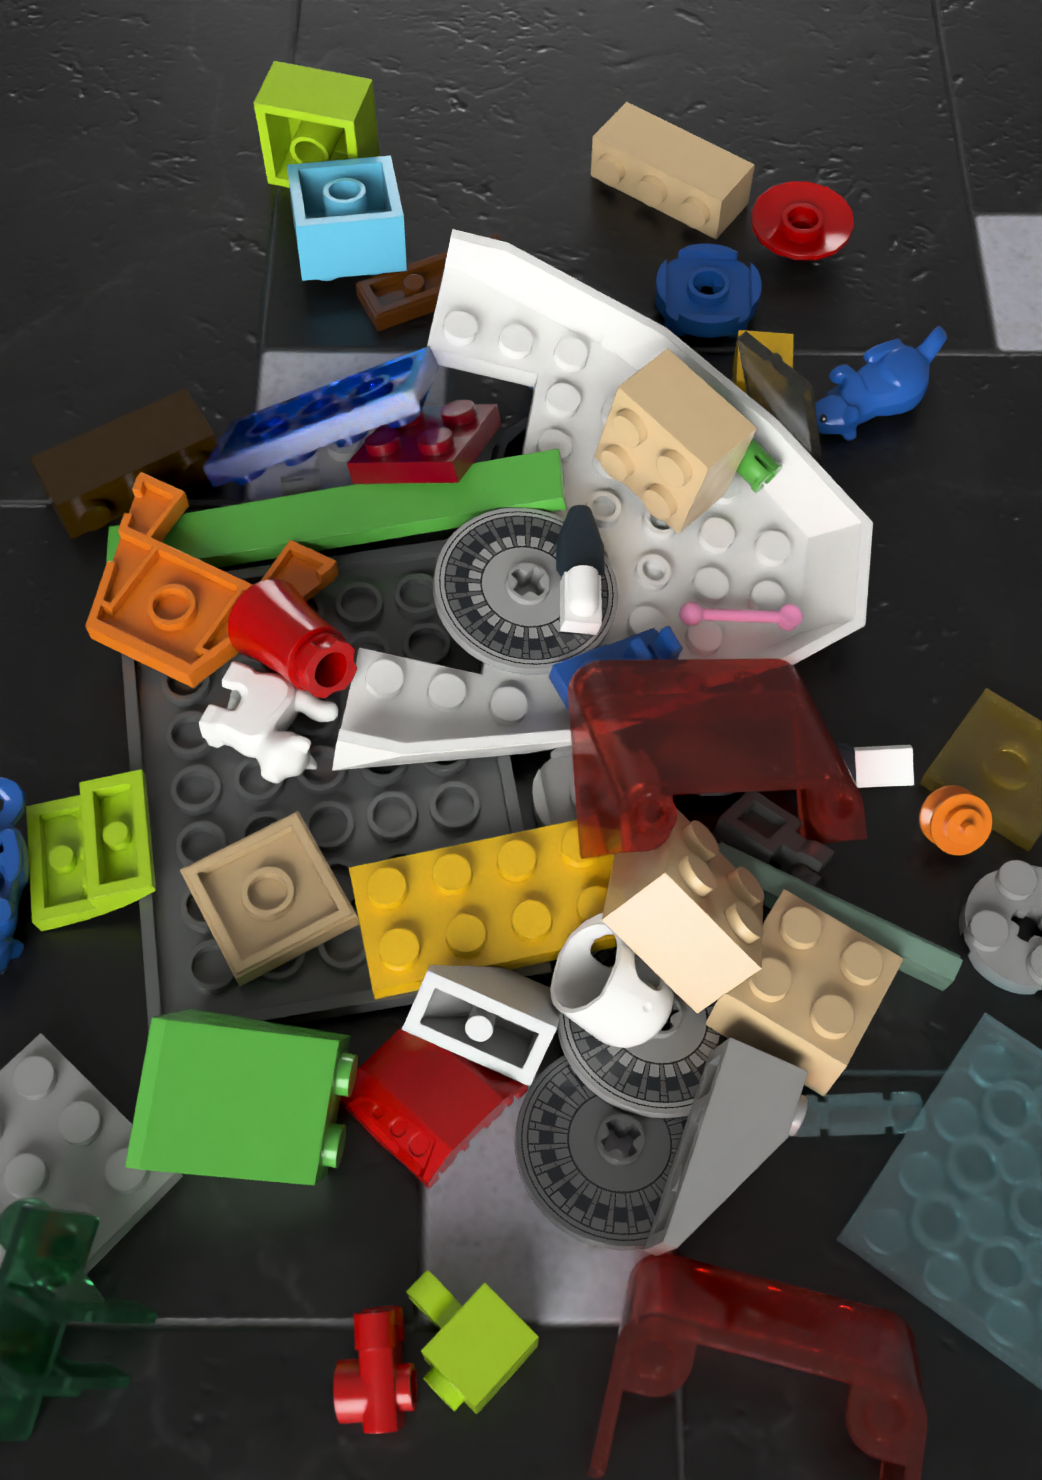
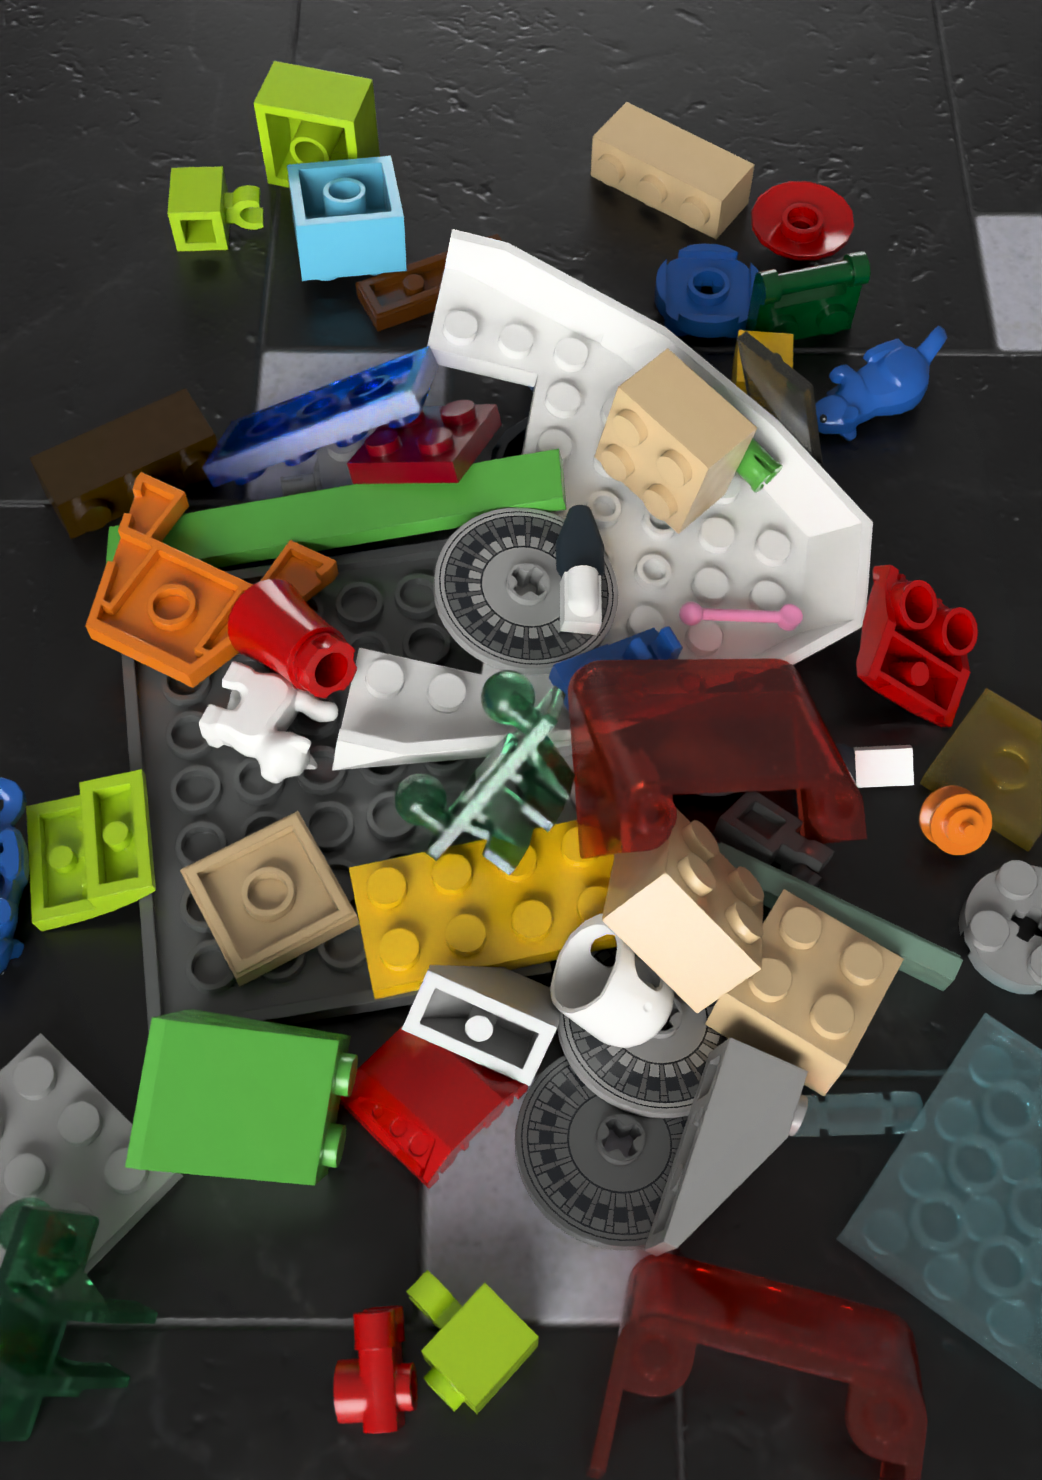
(203, 208): none -> lime brick
(486, 805): none -> clear green piece
(808, 299): none -> dark green plate
(915, 646): none -> red slope

